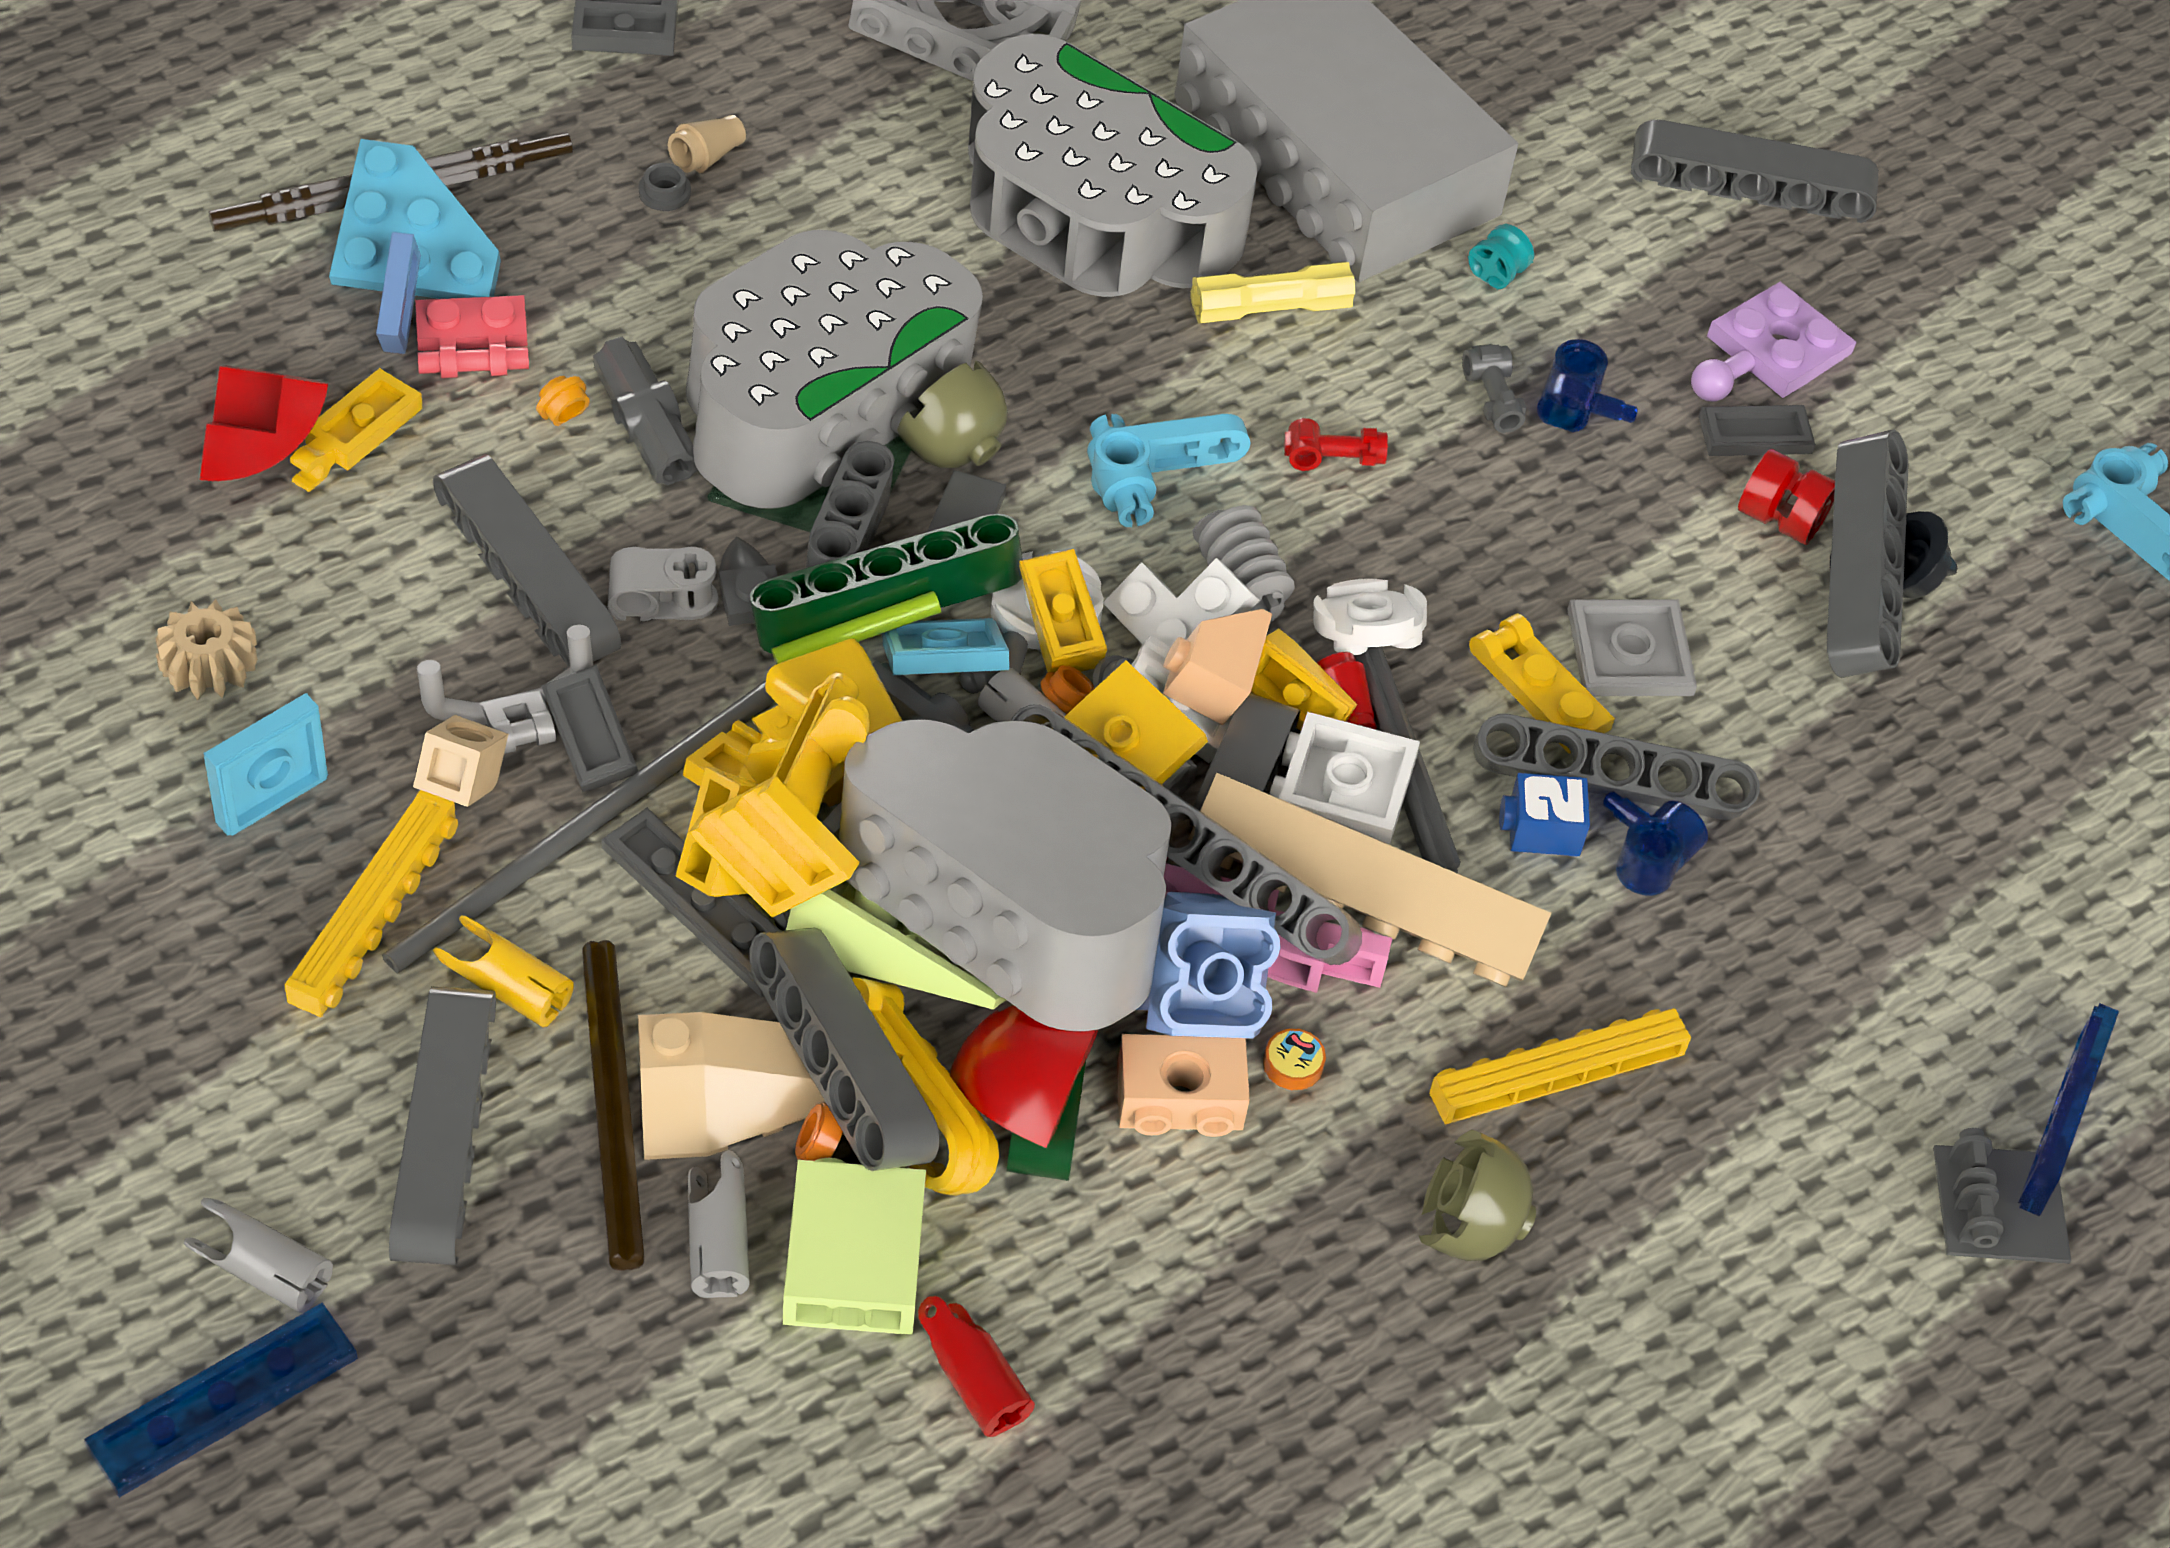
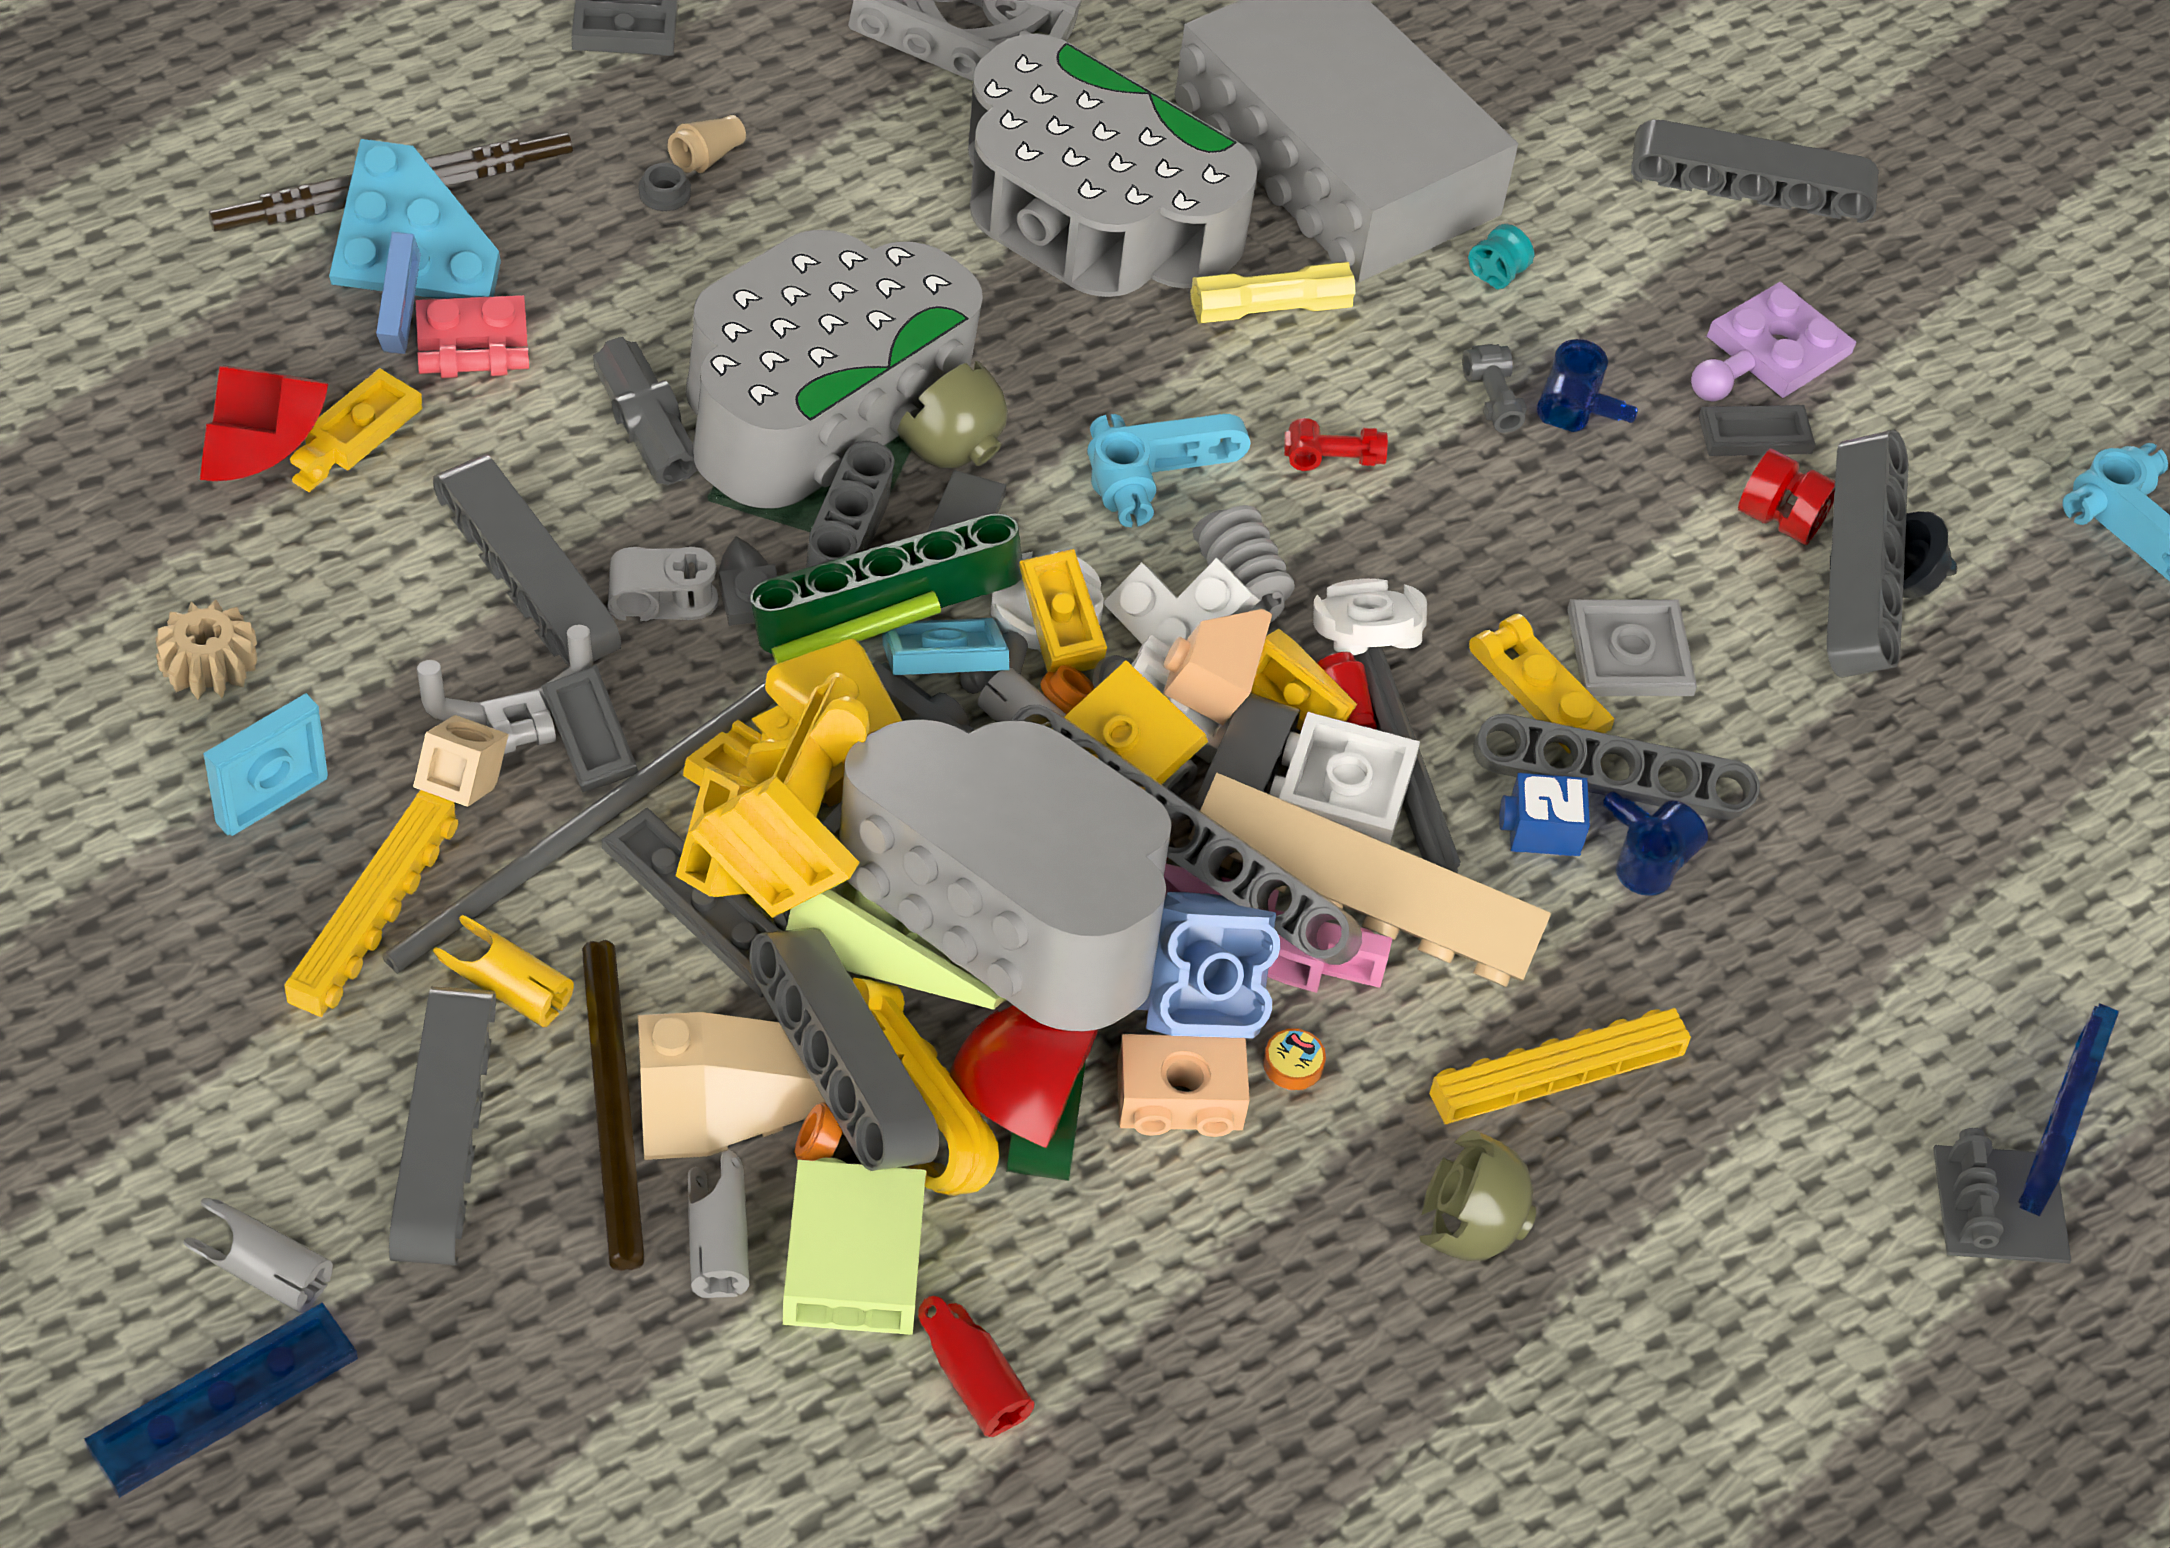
(562, 399): light orange plate -> none

